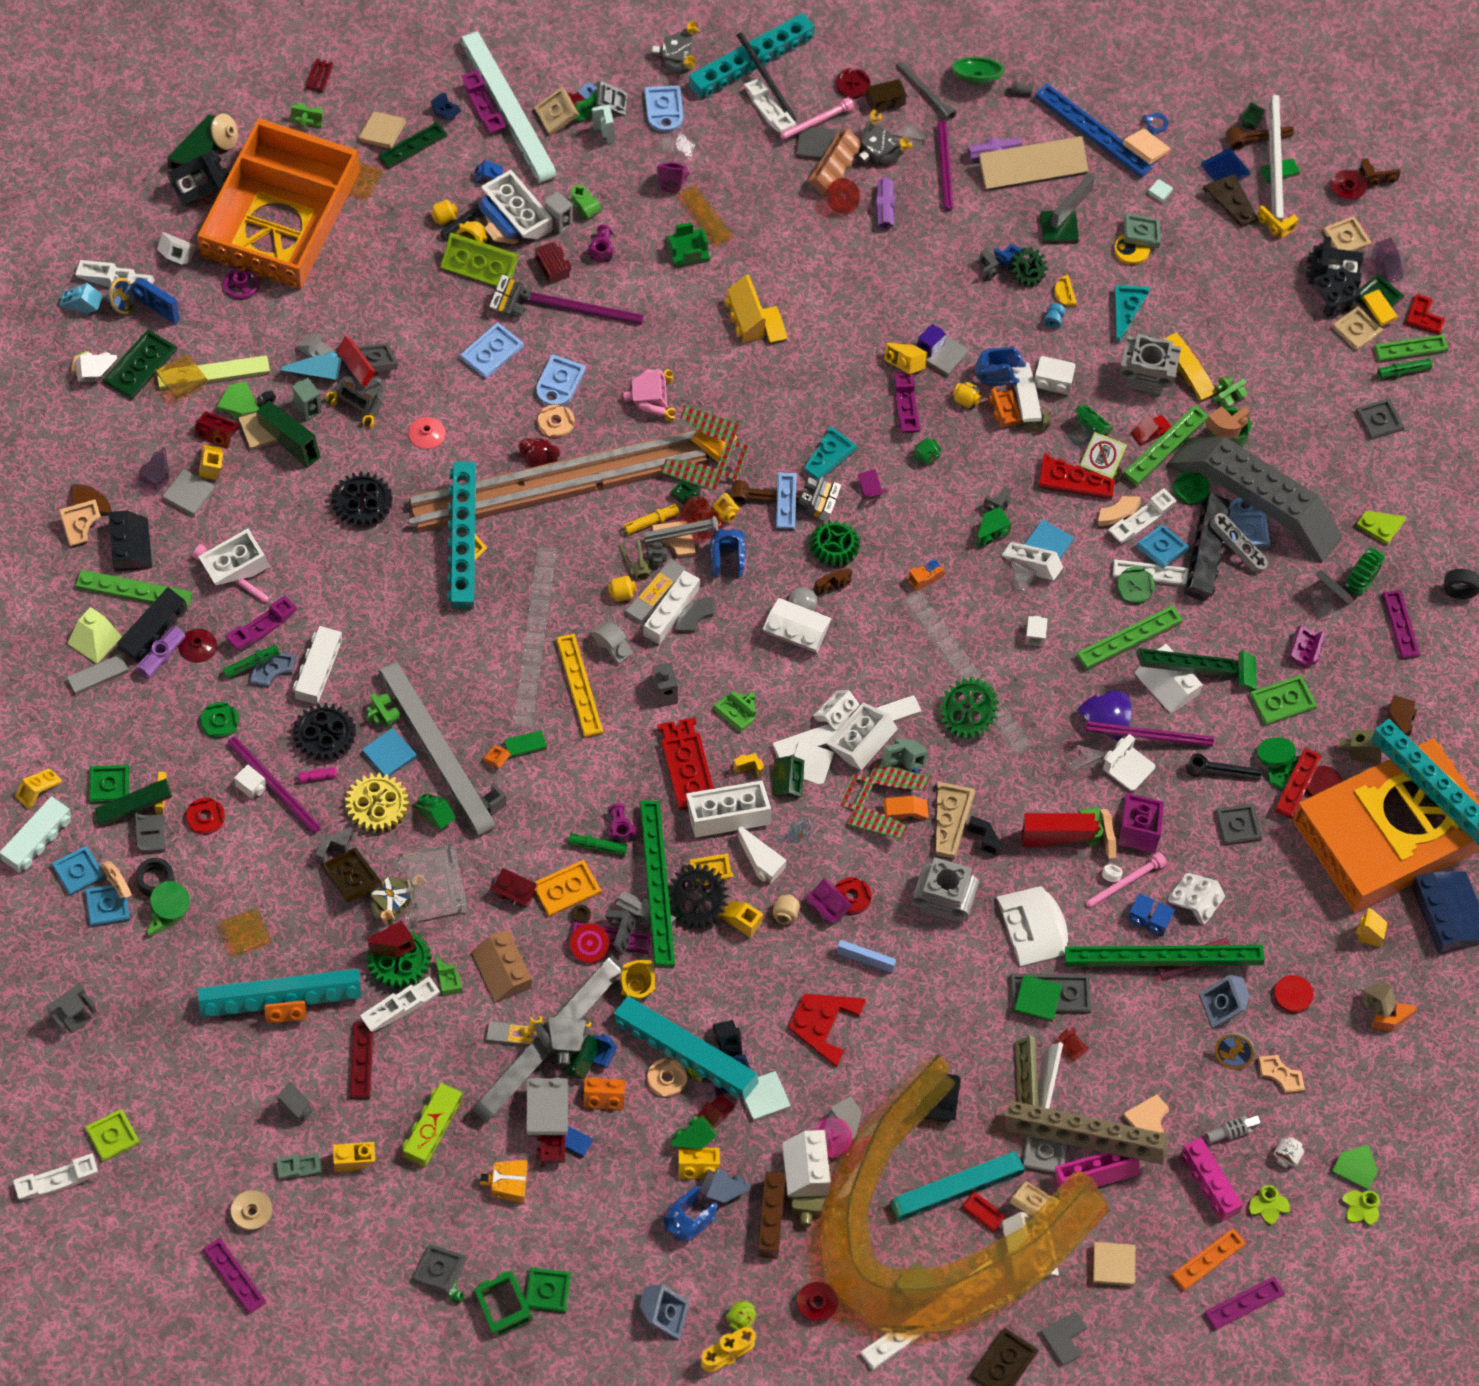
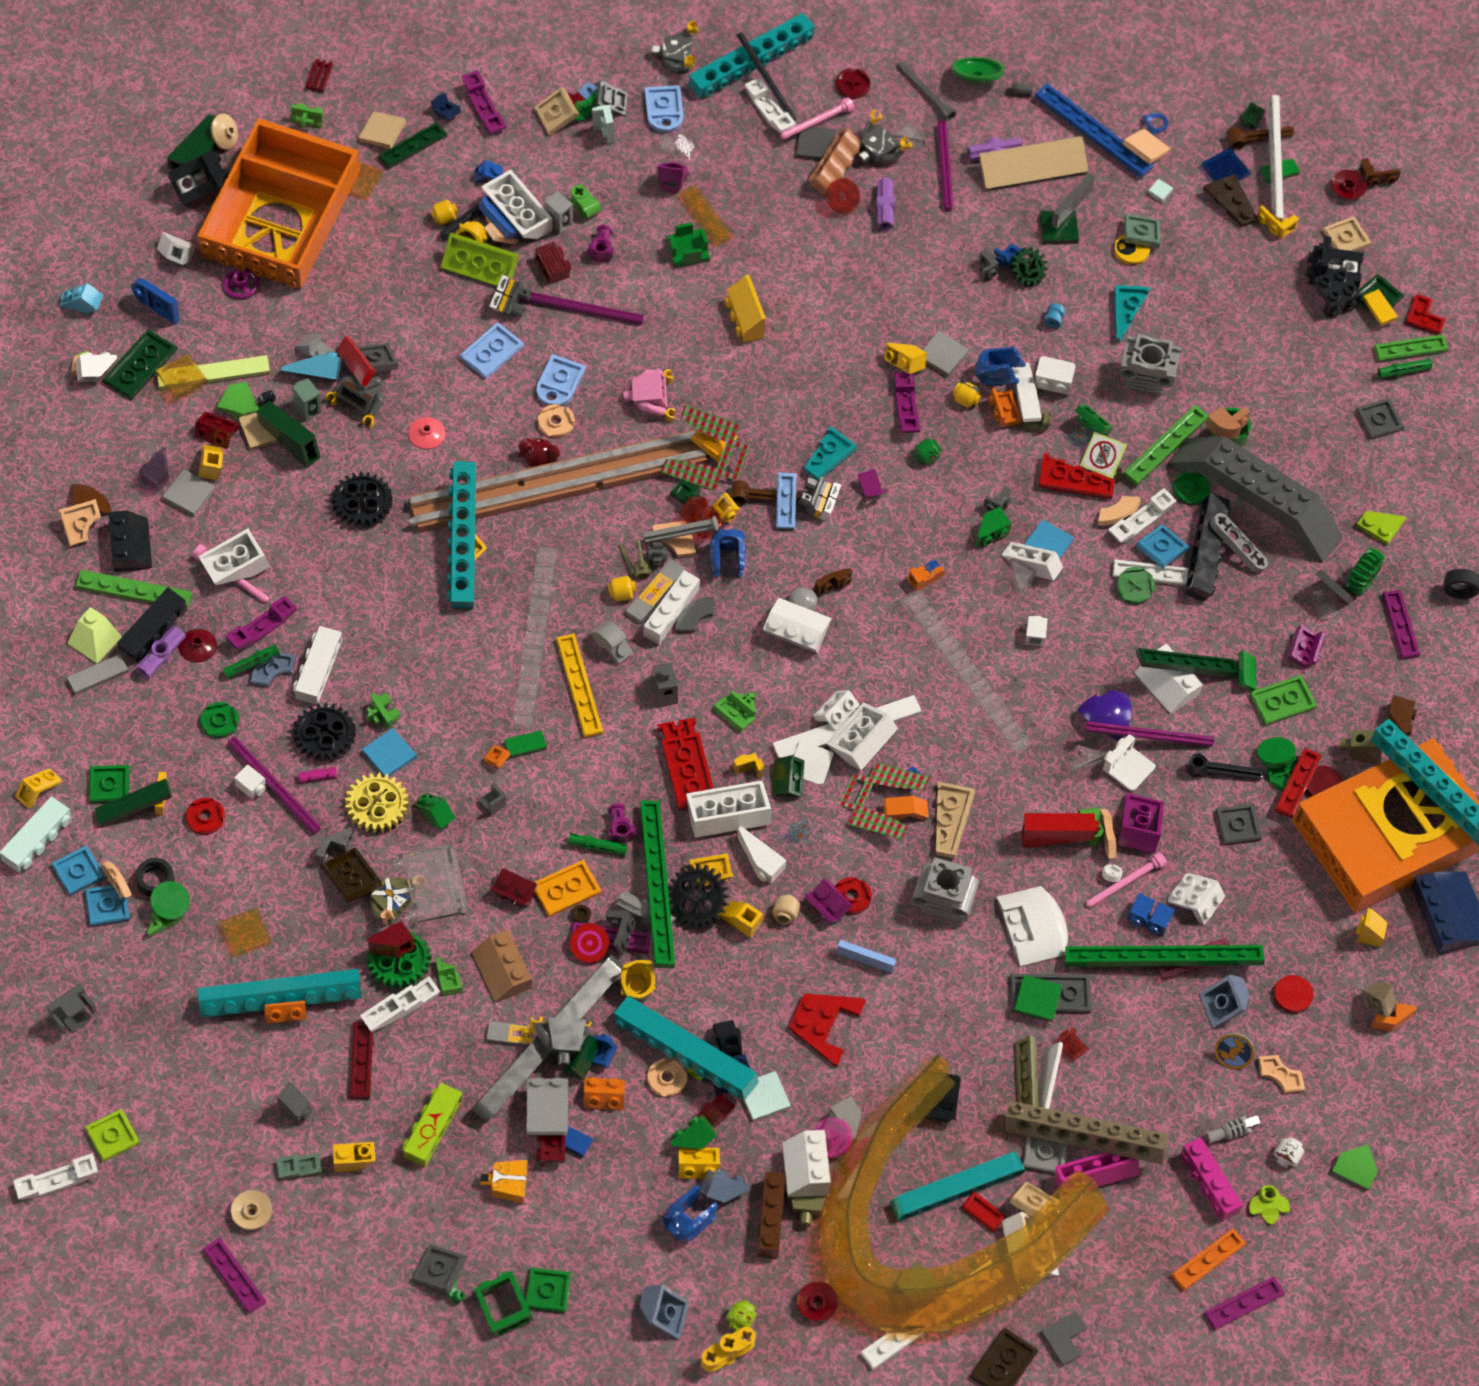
(104, 273): white slope -> none
(121, 296): shield -> none
(150, 824): dark grey piece -> none
(437, 748): light grey beam -> none
(509, 107): light aqua beam -> none
(659, 515): yellow pin -> none
(774, 325): yellow slope -> none
(832, 550): green gear -> none
(886, 96): dark brown piece -> none
(906, 752): sand green brick -> none
(931, 340): dark purple brick -> none
(953, 708): green gear -> none
(990, 841): black slope -> none
(1064, 292): yellow tile -> none
(1114, 1264): tan tile -> none
(1129, 637): bright green plate -> none
(1148, 1114): light nougat tile -> none
(1150, 429): red slope -> none
(1192, 370): yellow slope -> none
(1237, 389): bright green hips -> none
(1250, 522): light blue tile -> none
(1357, 328): tan tile -> none
(1359, 1208): lime plate -> none
(1388, 259): clear purple slope -> none

